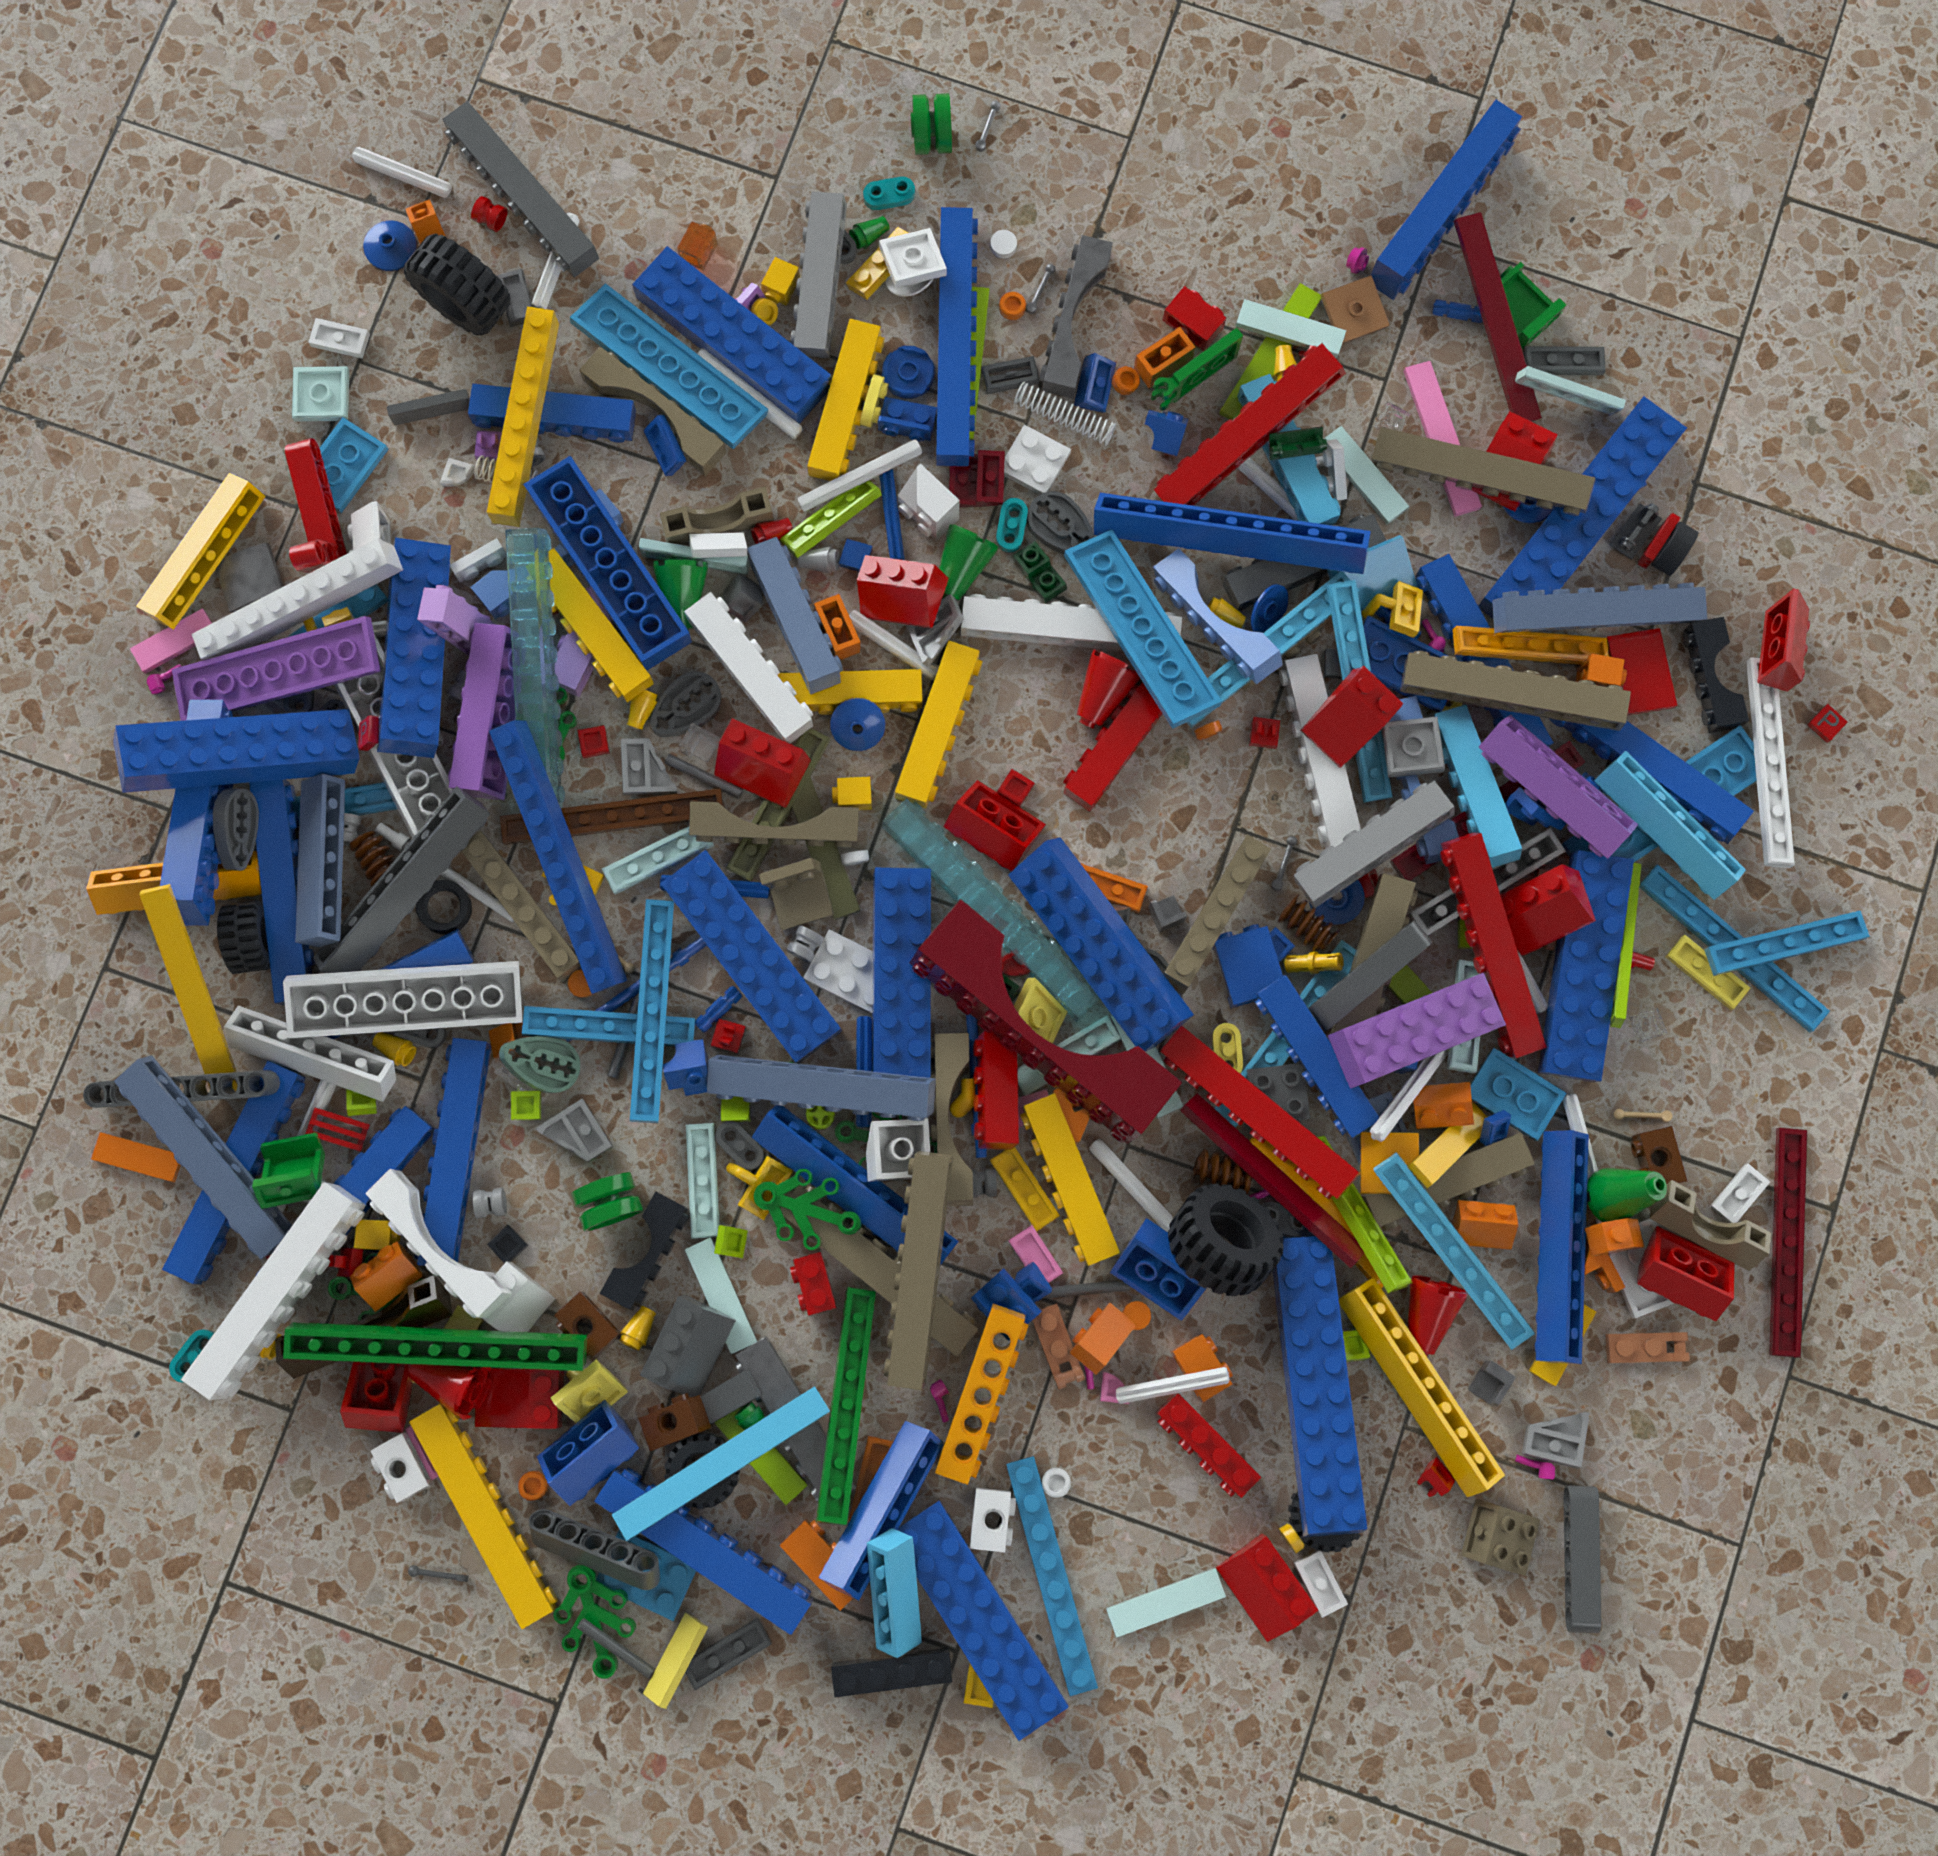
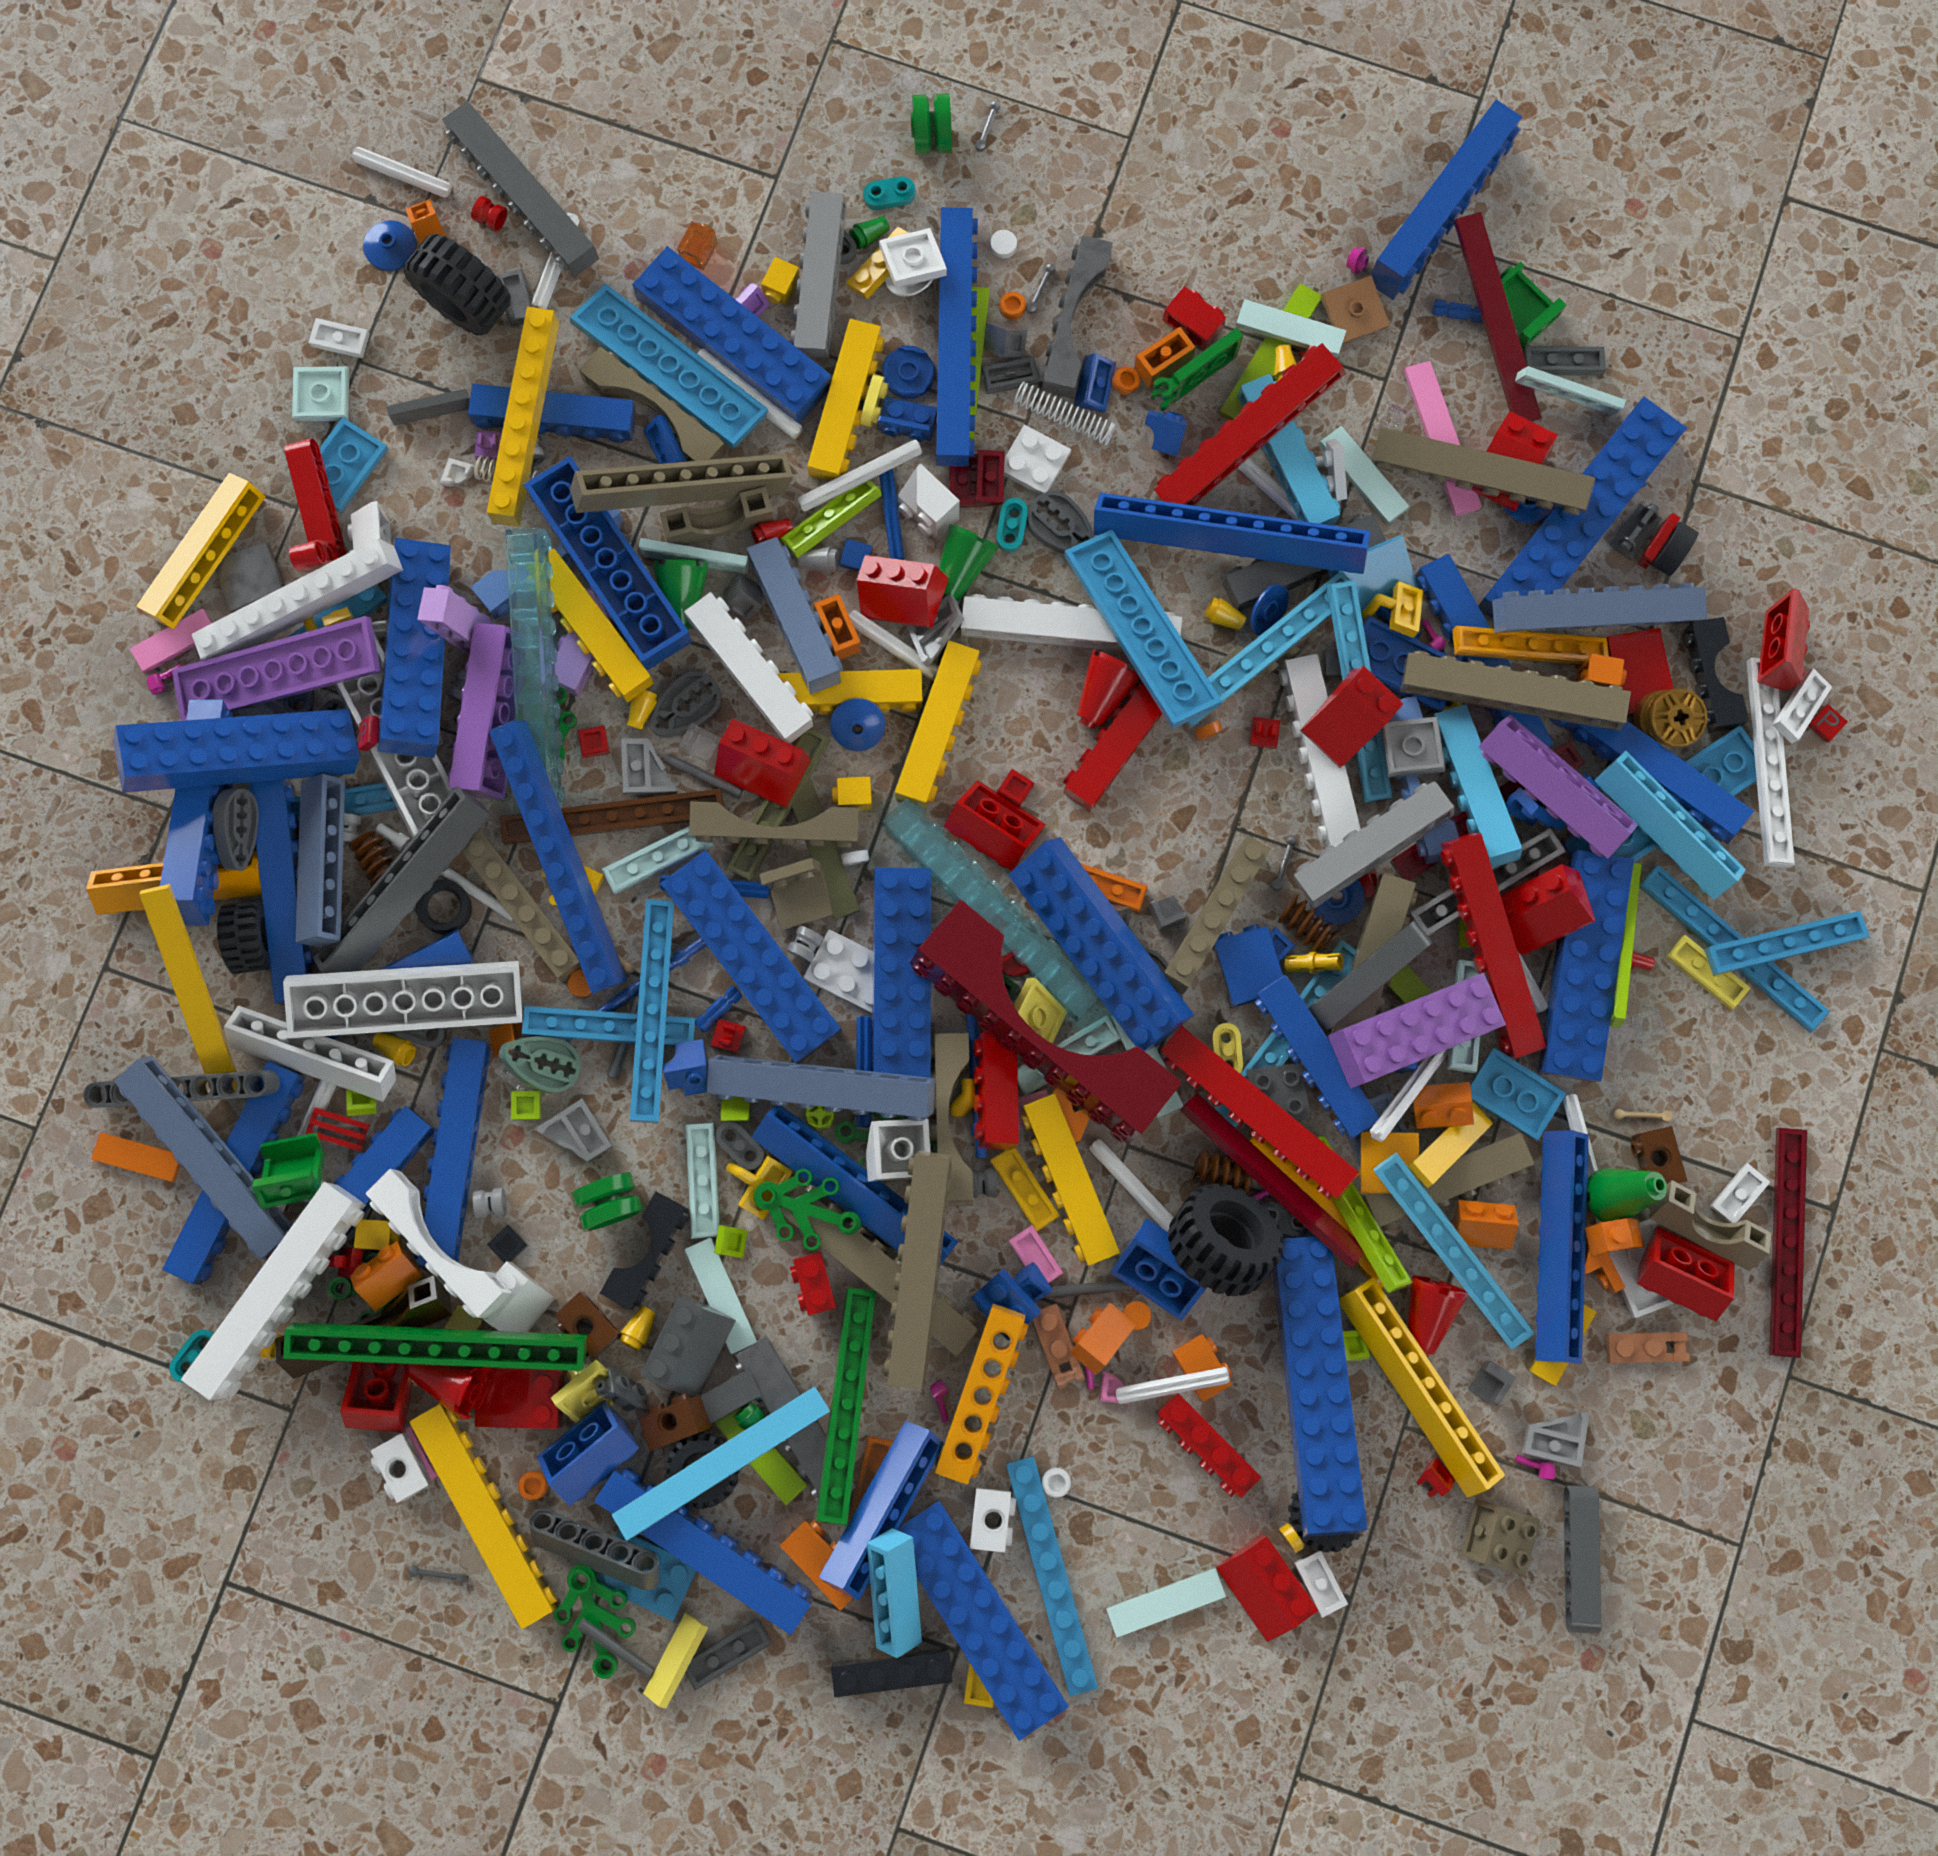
(471, 564): white plate -> none
(622, 1391): none -> dark grey hinge
(678, 482): none -> dark tan brick
(718, 545): white tile -> none
(765, 310): yellow tile -> none
(1005, 339): none -> flat silver panel
(1040, 572): dark green slope -> none
(1250, 650): medium blue arch -> none
(1296, 443): dark green hinge -> none
(1495, 1128): blue tile -> none
(1656, 717): none -> pearl gold wheel
(1802, 706): none -> white plate

